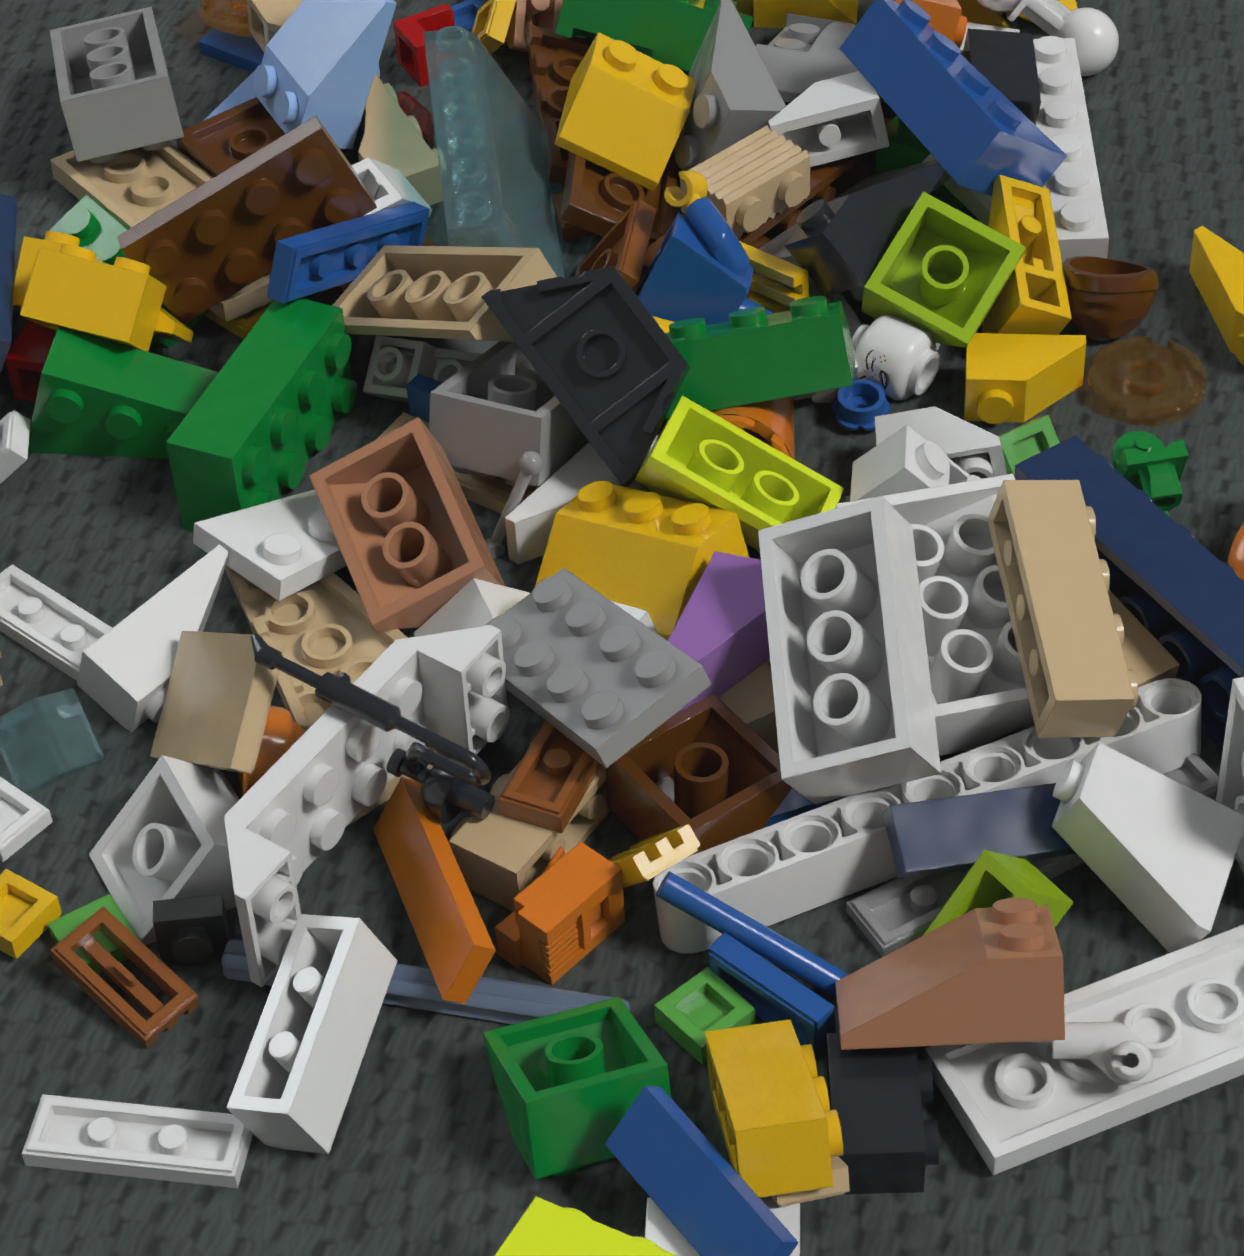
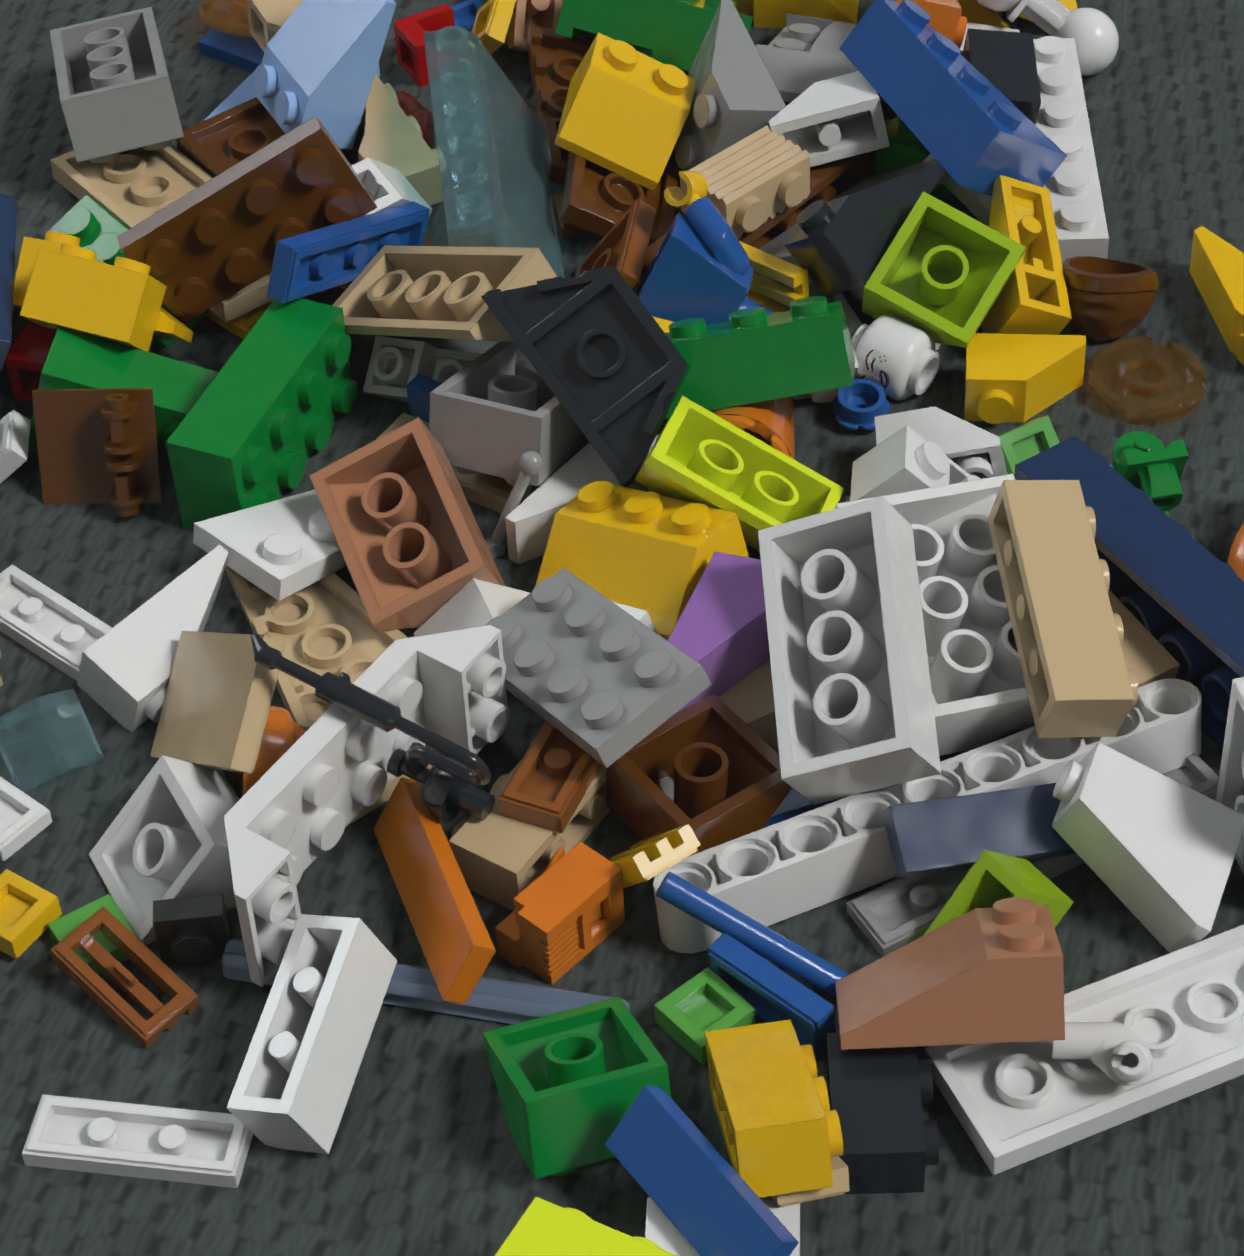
(98, 447): none -> reddish brown hinge

